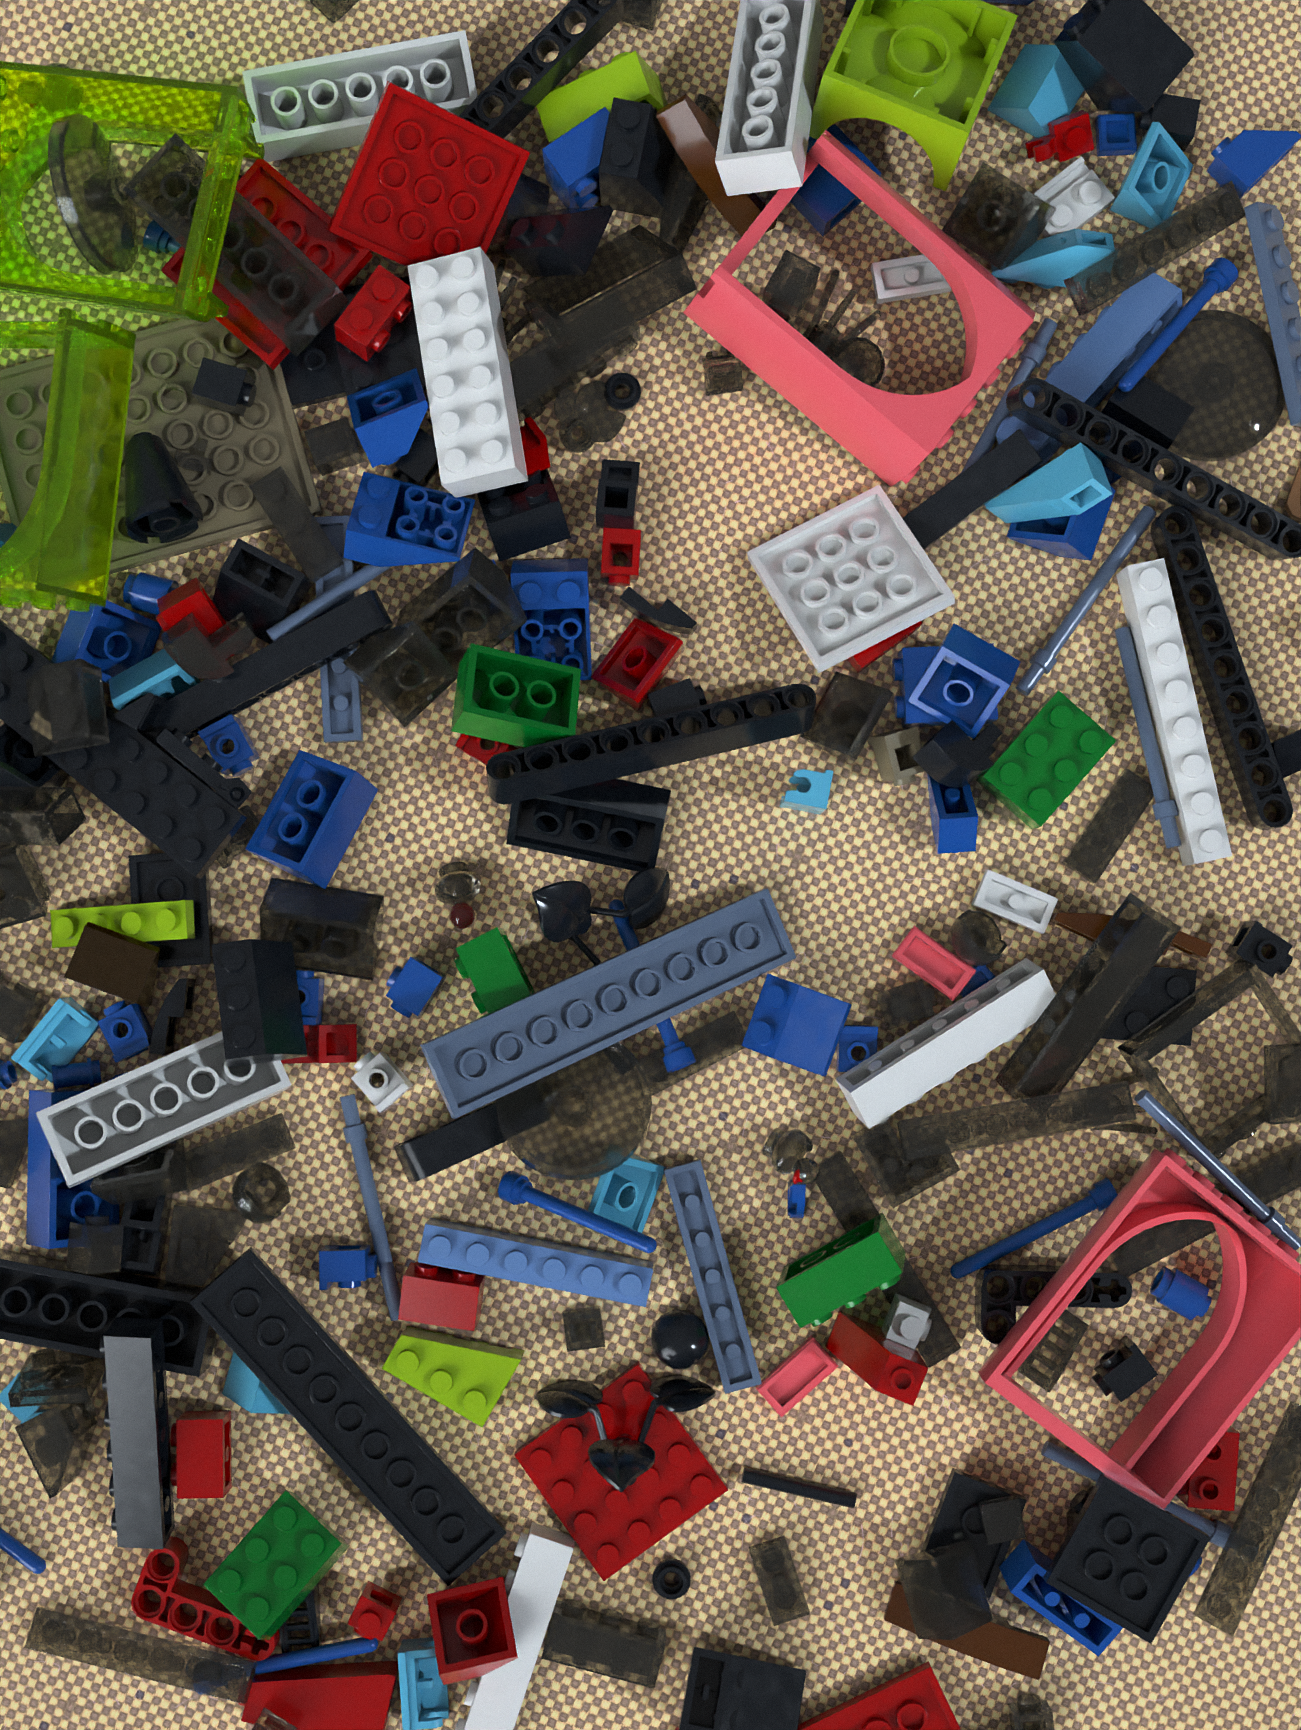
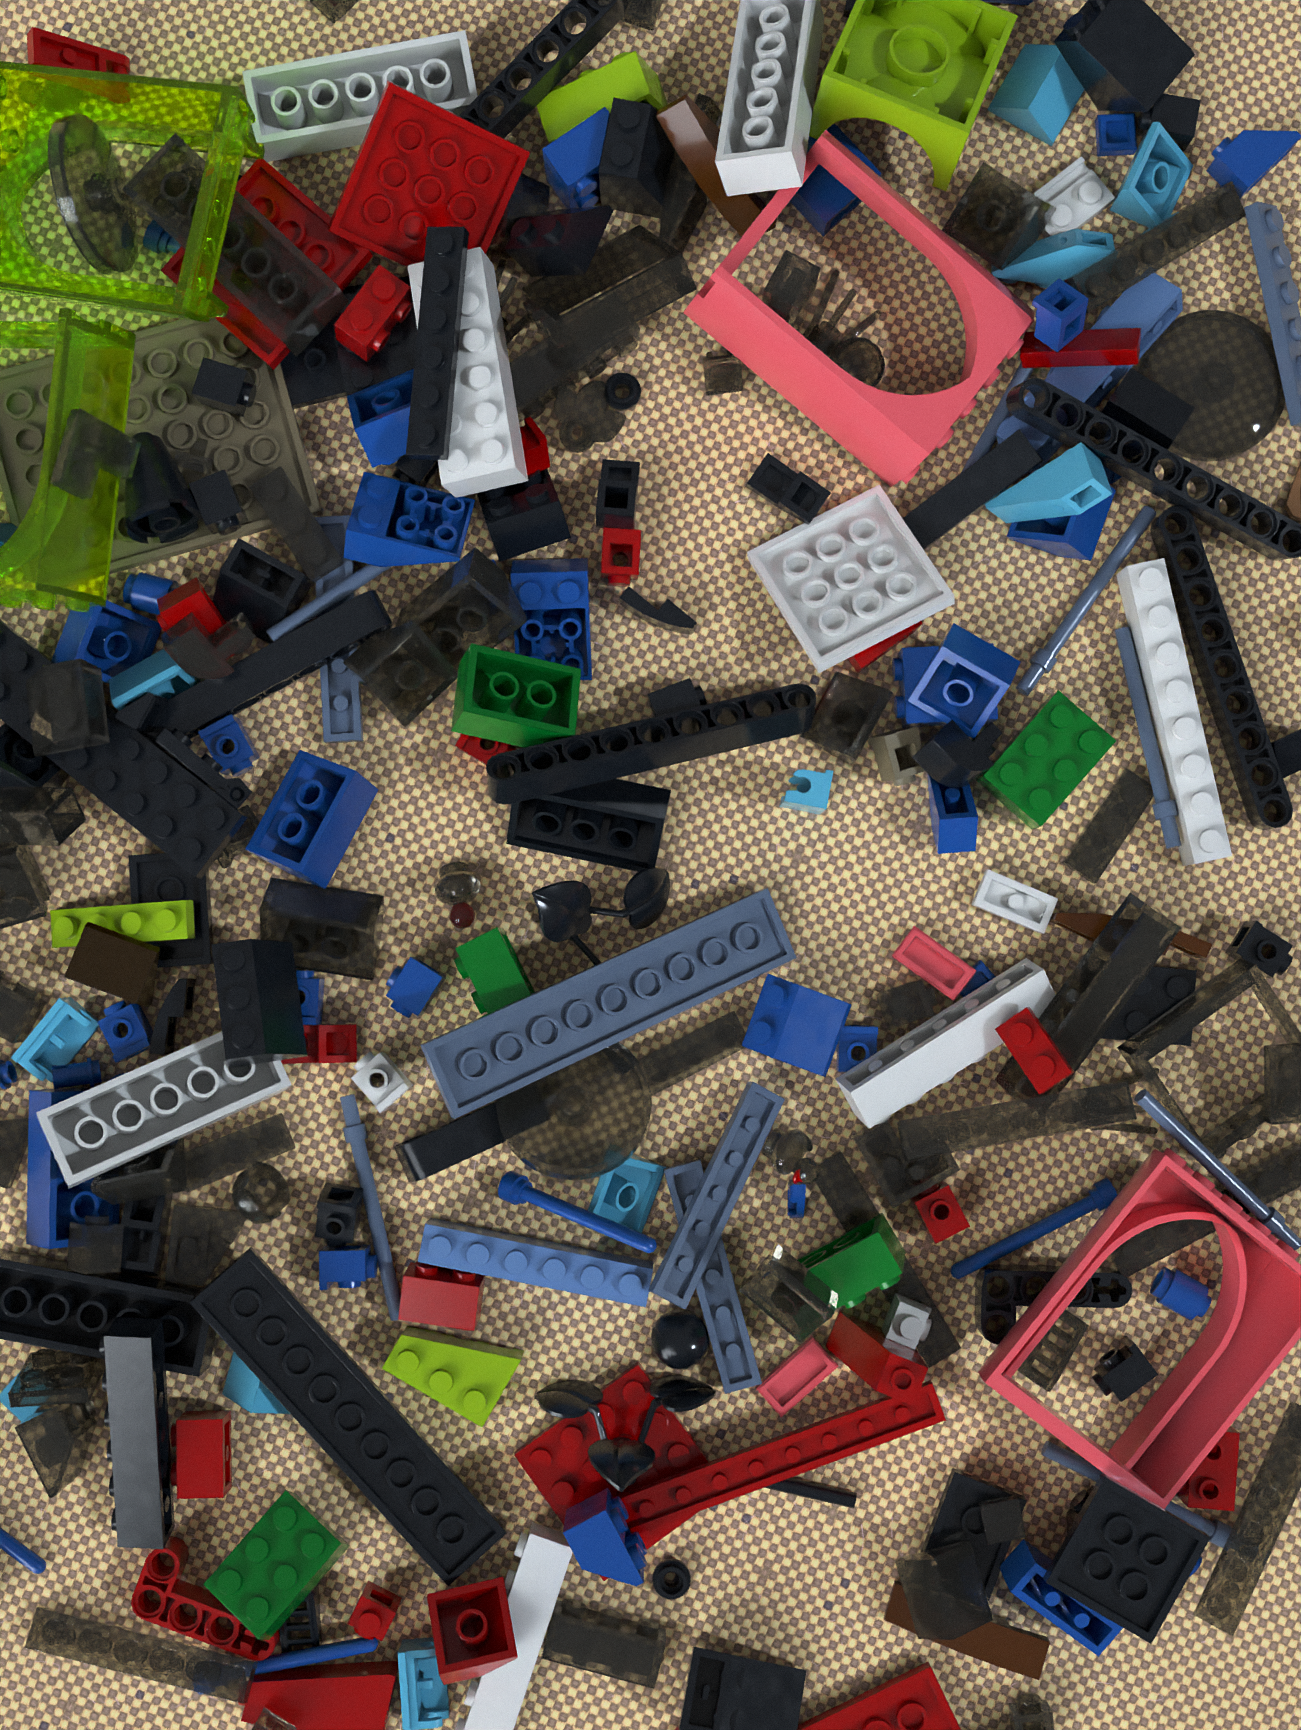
(60, 51): none -> red plate
(87, 448): none -> clear smoke plate
(219, 503): none -> black brick
(334, 446): clear smoke brick -> none
(338, 1214): none -> black brick
(437, 343): none -> black plate
(583, 1328): clear smoke tile -> none
(603, 1540): none -> blue slope
(638, 662): red slope -> none
(676, 1053): blue piece -> none
(716, 1195): none -> sand blue plate
(779, 1459): none -> red plate
(779, 1580): clear smoke plate -> none
(788, 490): none -> black slope
(790, 1294): none -> clear smoke slope
(907, 279): white plate -> none
(939, 1212): none -> red brick
(976, 938): clear smoke hair -> none
(1034, 1050): none -> red plate
(1059, 314): none -> blue brick
(1067, 139): red plate -> none
(1089, 348): none -> red slope
(1217, 279): blue piece -> none

